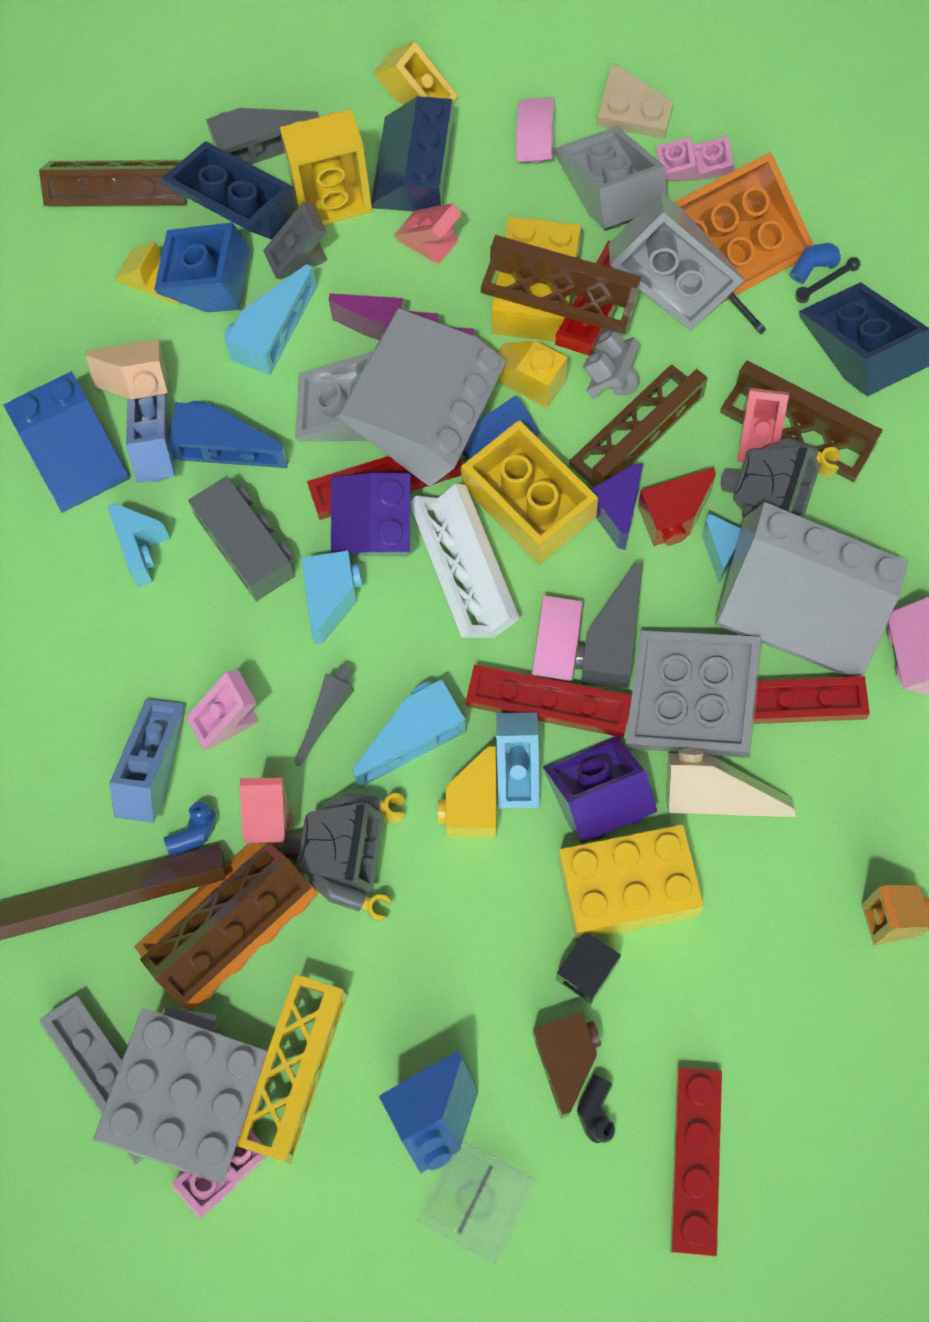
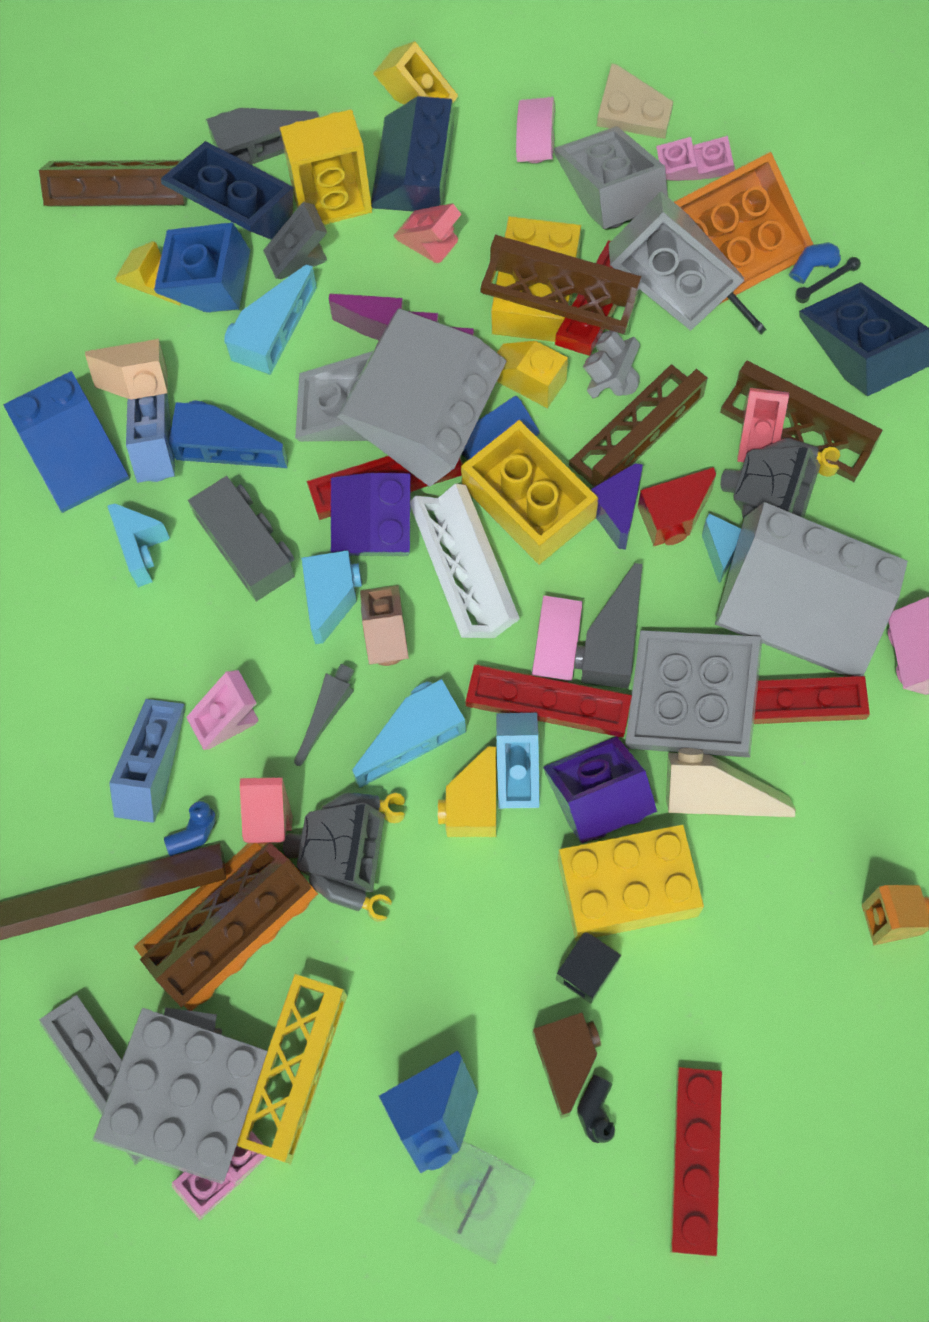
(383, 625): none -> slope

